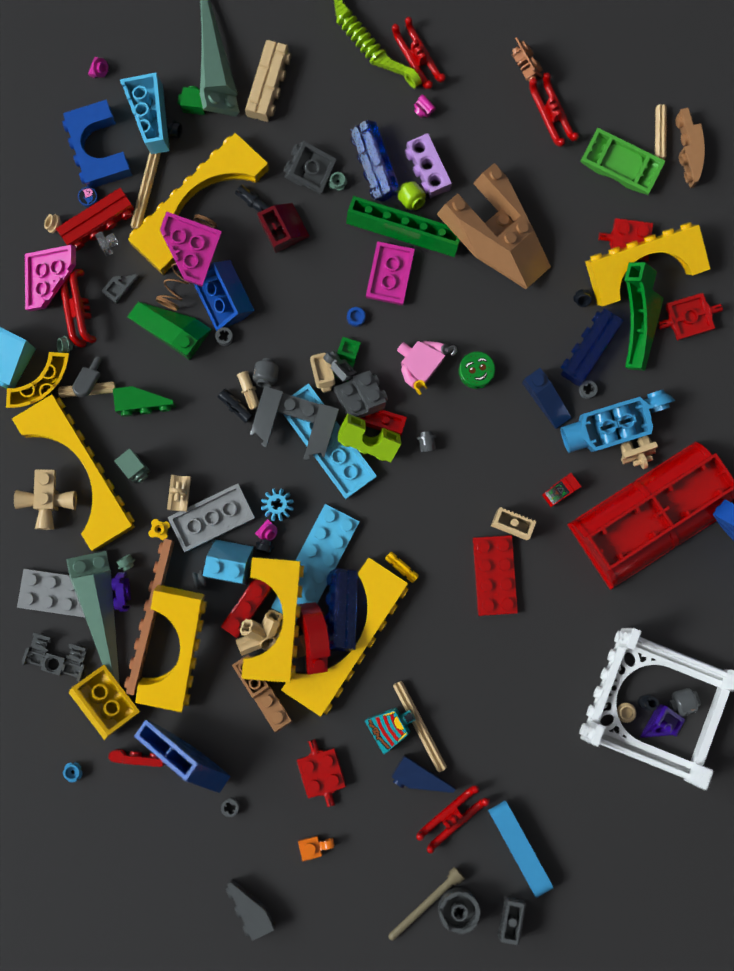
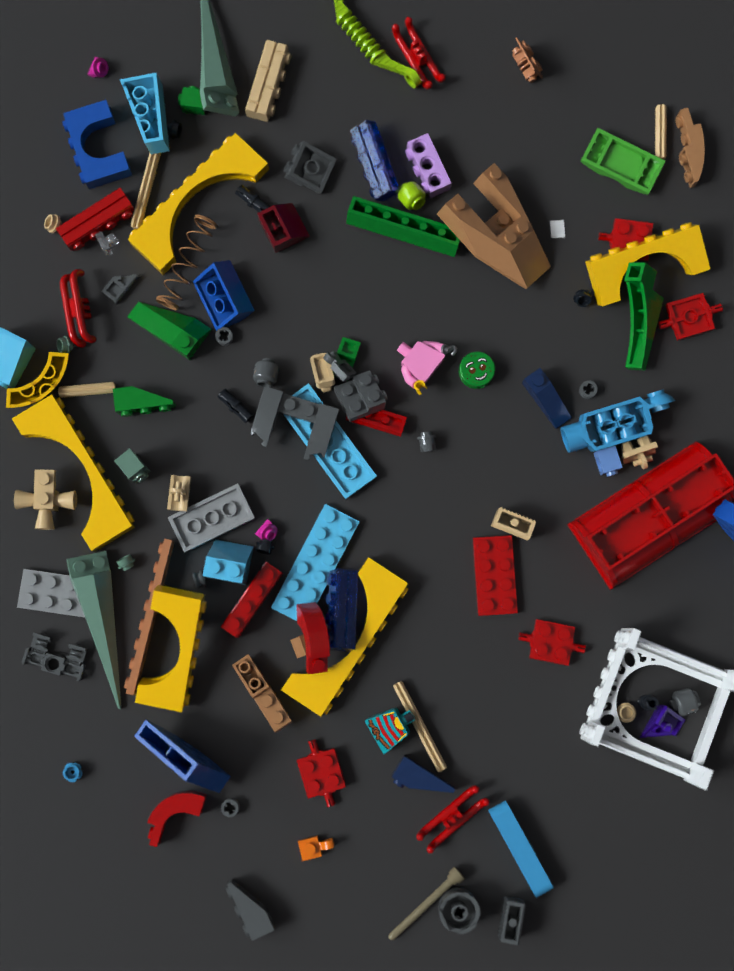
(46, 274): dark pink plate -> none
(87, 196): tile -> none
(87, 379): dark grey piece -> none
(103, 701): yellow slope -> none
(123, 592): dark purple plate -> none
(135, 758): red hinge -> none
(154, 529): yellow plate -> none
(184, 801): none -> red arch
(190, 245): dark pink plate -> none
(248, 390): tan axle -> none
(260, 635): tan piece -> none
(277, 661): yellow arch -> none
(281, 510): medium azure gear -> none
(337, 176): sand green plate -> none
(356, 316): blue tile -> none
(381, 446): lime arch -> none
(390, 273): dark pink plate -> none
(402, 567): yellow axle -> none
(424, 107): dark pink plate -> none
(552, 111): red piece -> none
(552, 642): none -> red plate
(557, 229): none -> white sticker
(561, 490): leg -> none
(591, 347): clear blue brick -> none
(608, 461): none -> medium blue brick

